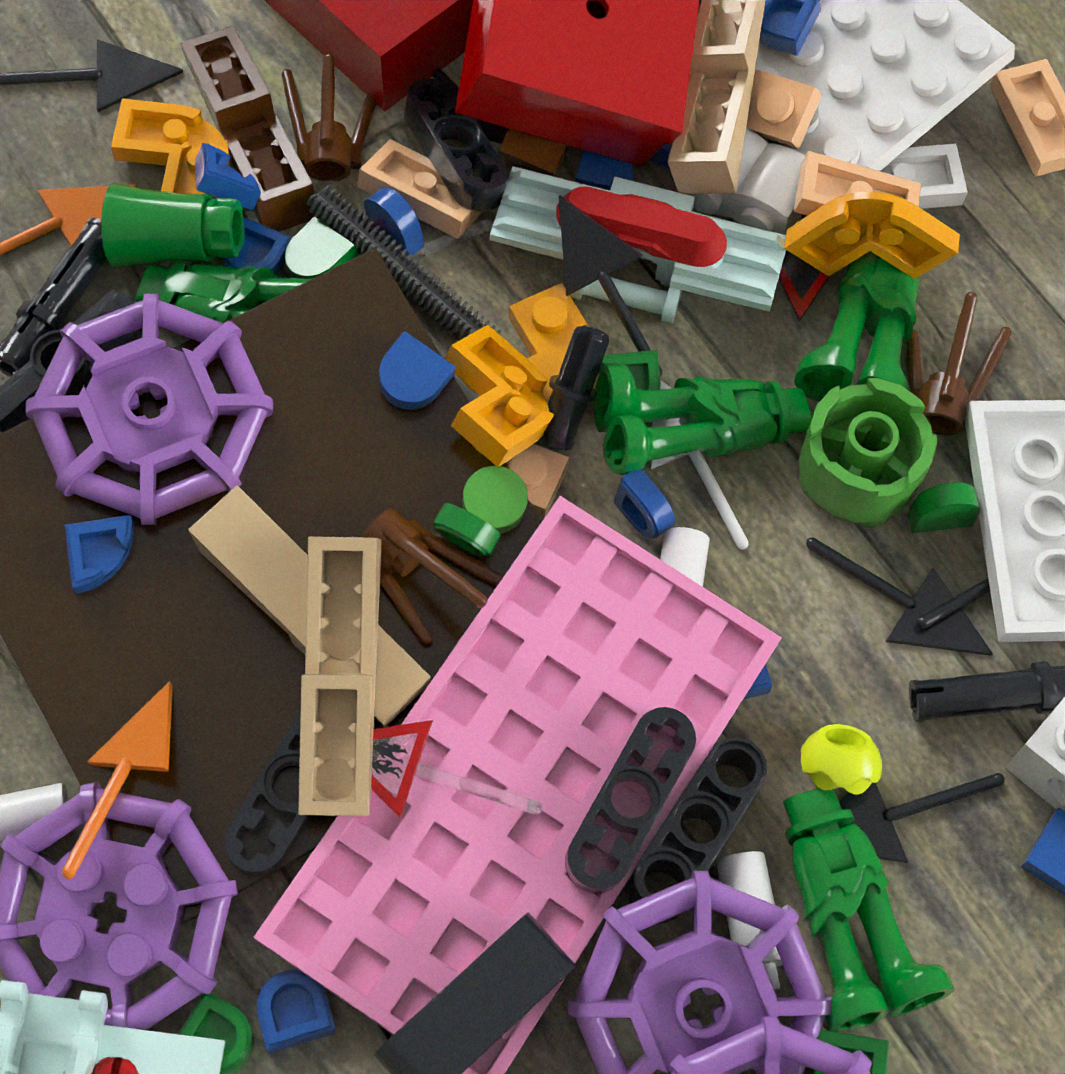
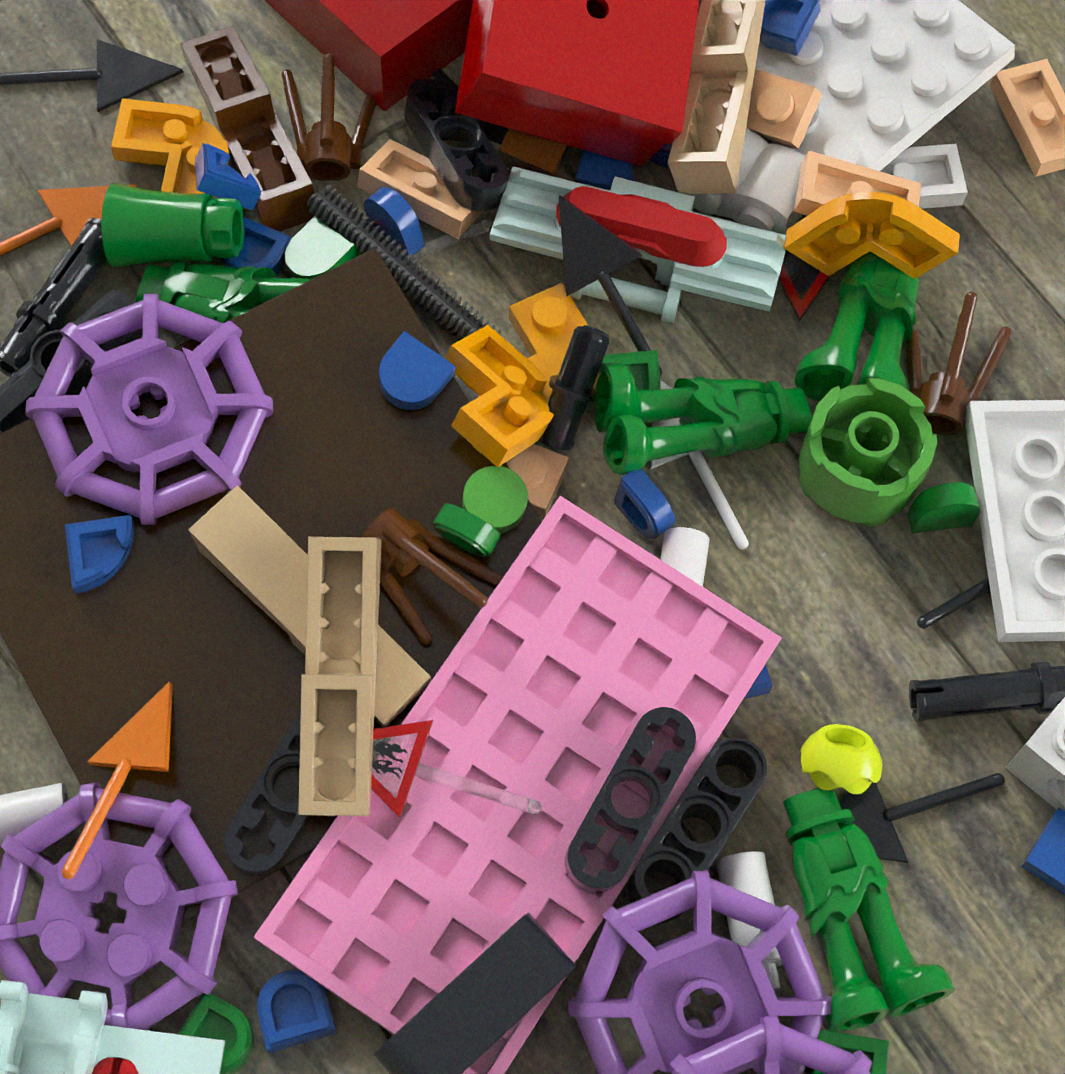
(950, 633): black piece -> none

